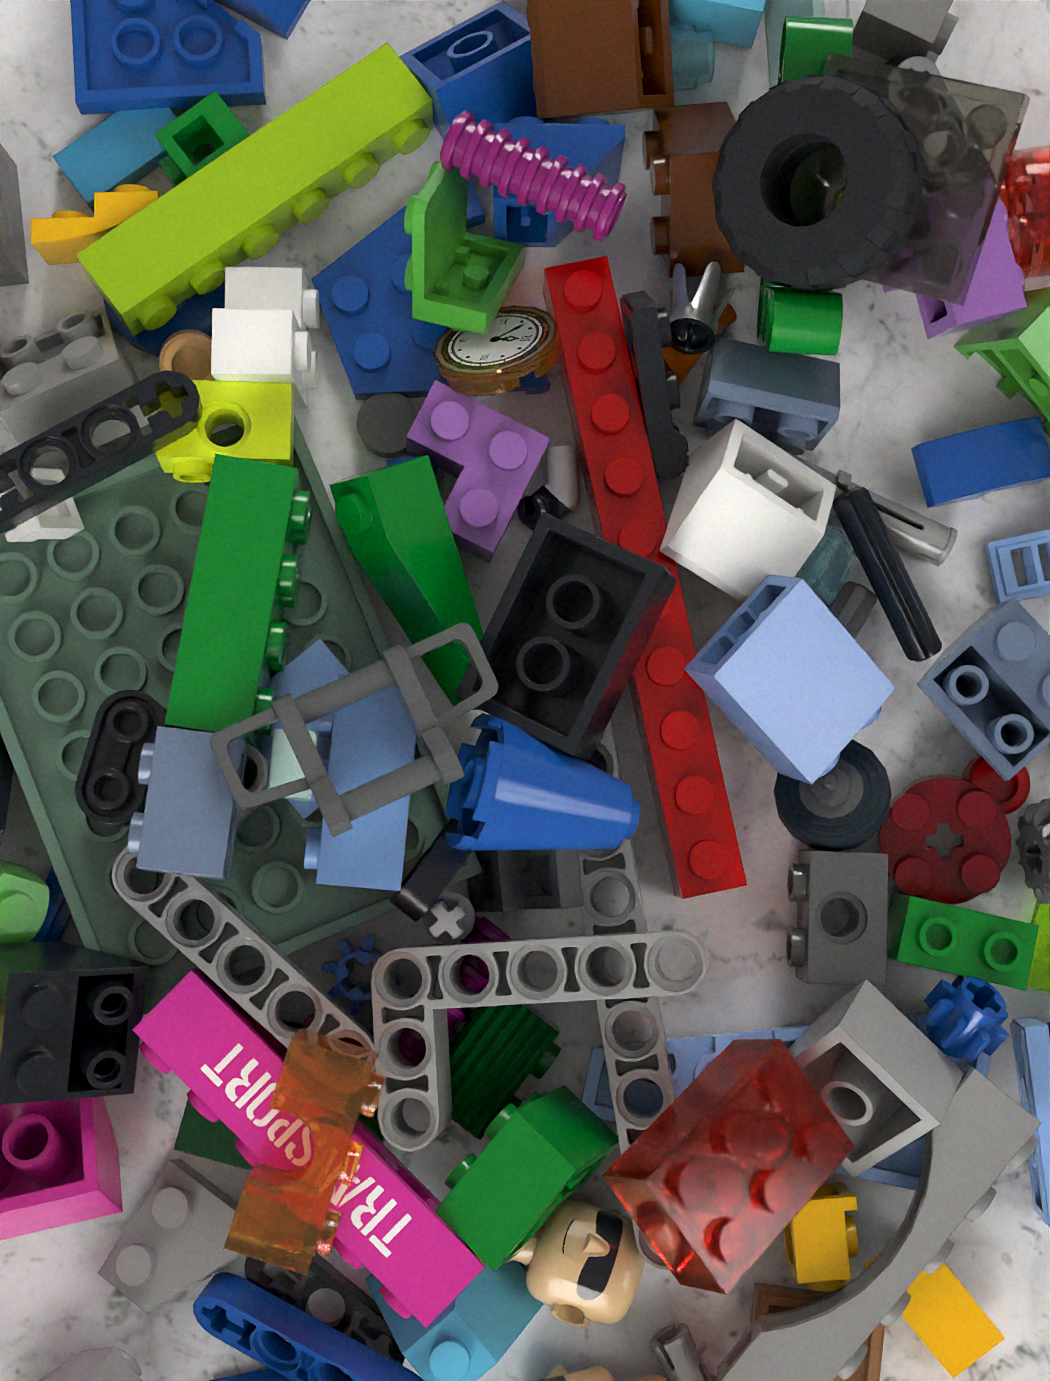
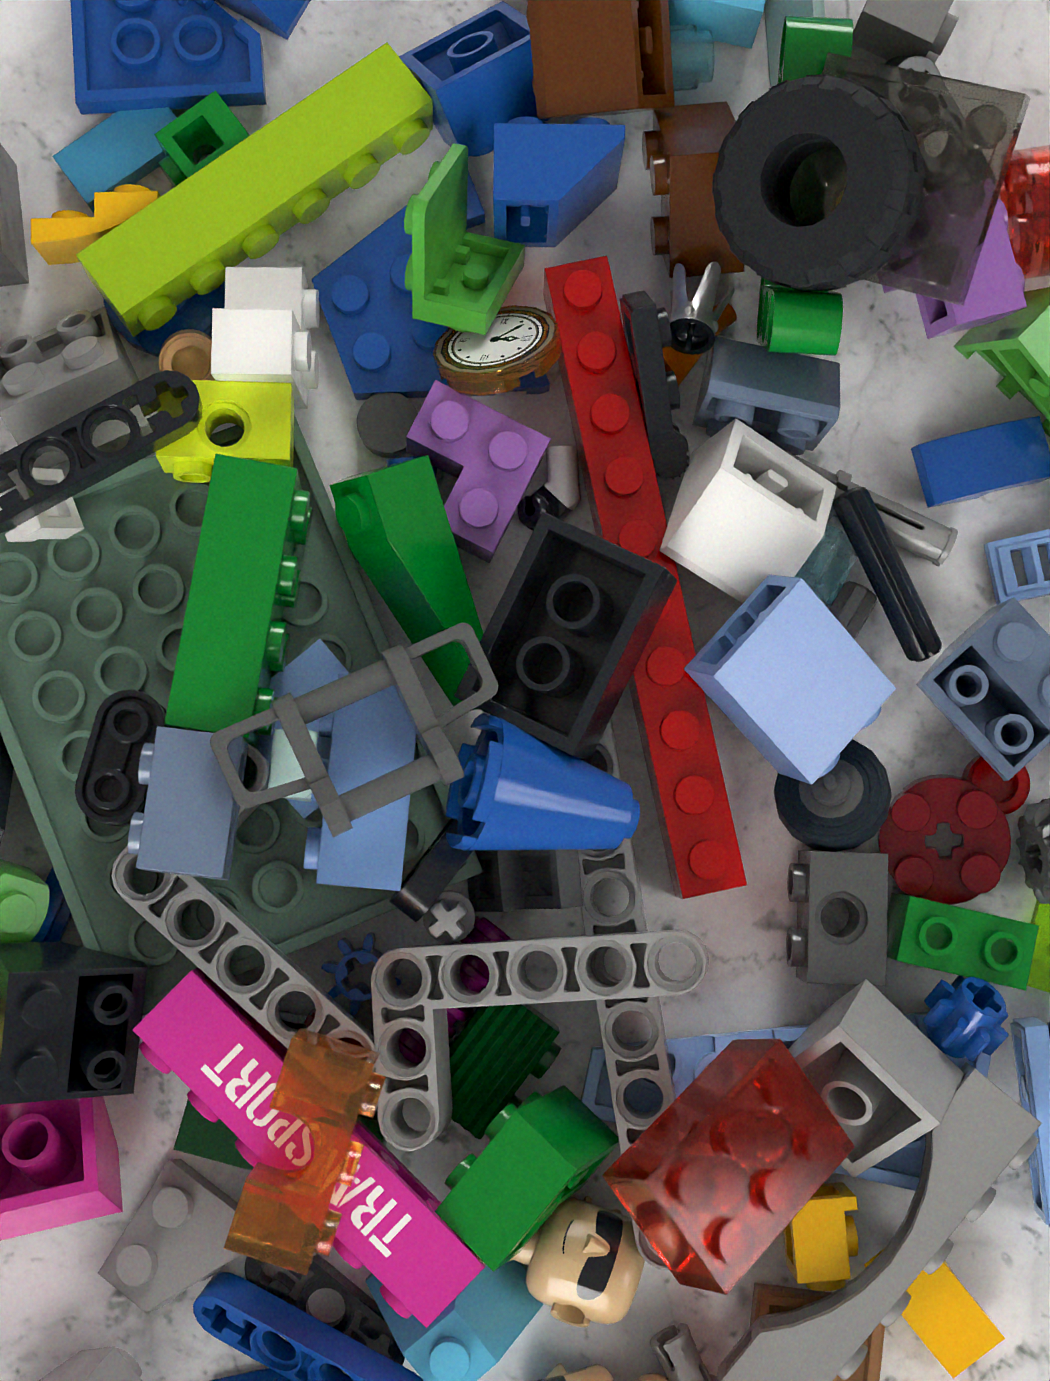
(532, 175): magenta piece -> none

